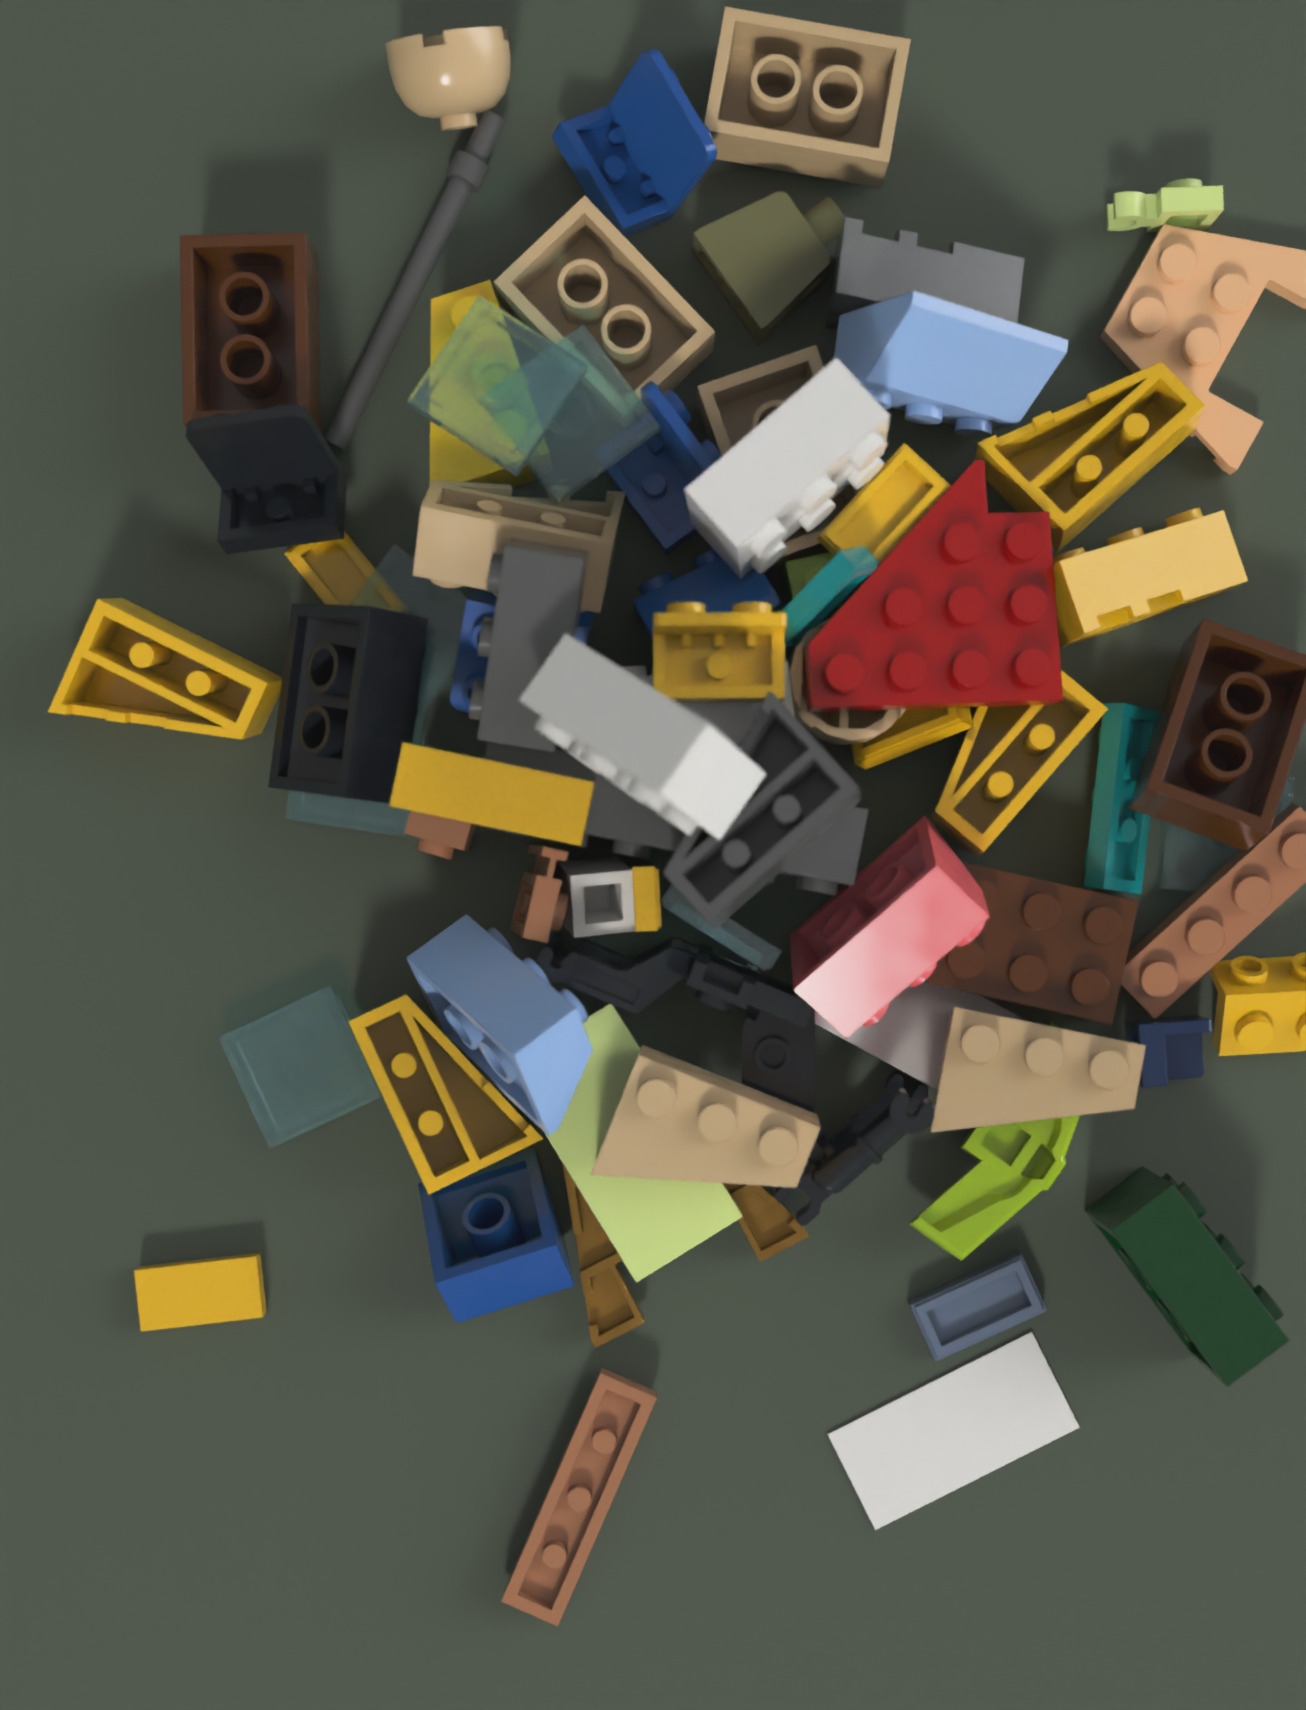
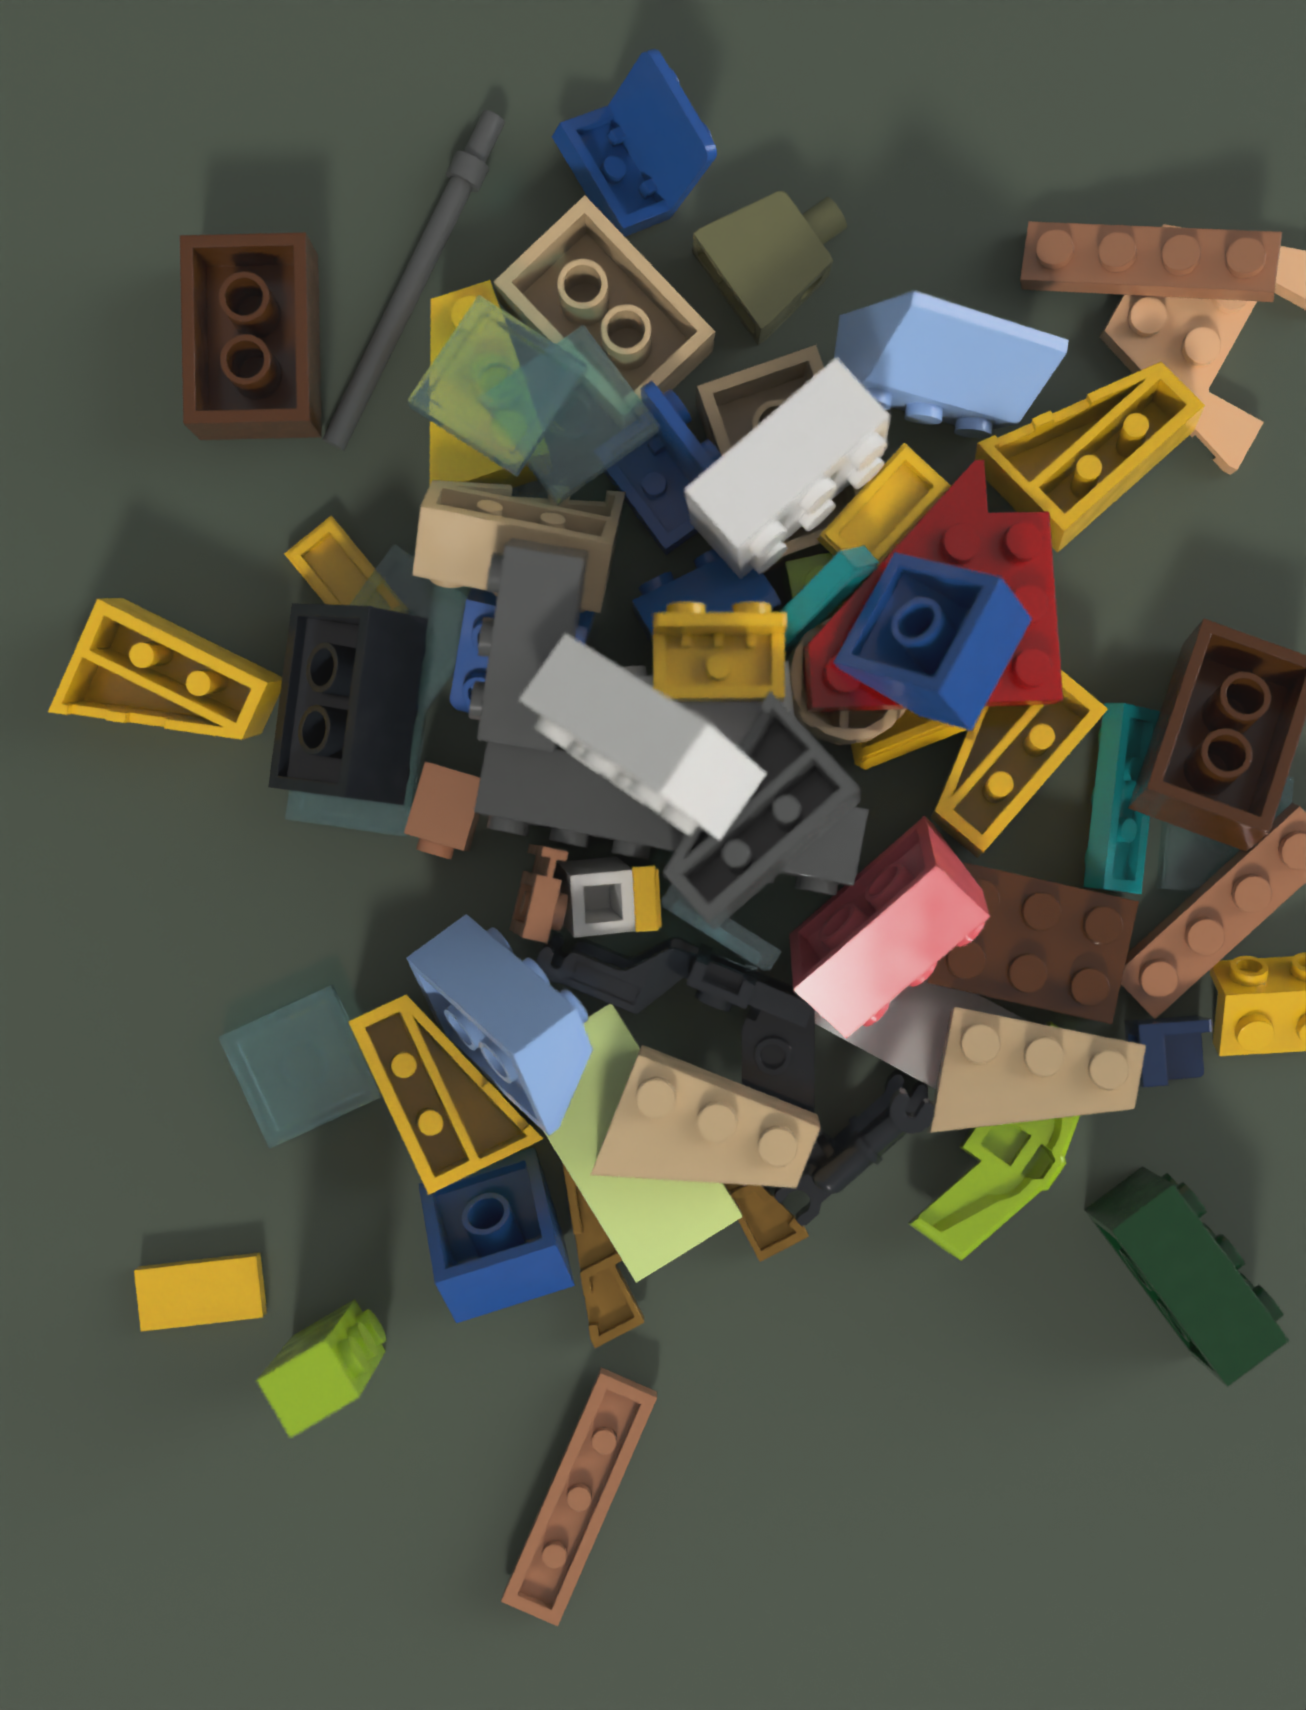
(273, 478): black bracket -> none
(323, 1367): none -> lime brick
(451, 73): tan cylinder -> none
(492, 794): yellow tile -> none
(805, 96): tan brick -> none
(879, 269): dark grey wedge -> none
(935, 638): none -> blue slope
(953, 1430): white sticker -> none
(977, 1306): sand blue tile -> none
(1144, 574): yellow wedge -> none
(1151, 261): none -> nougat plate
(1177, 204): yellowish green plate -> none

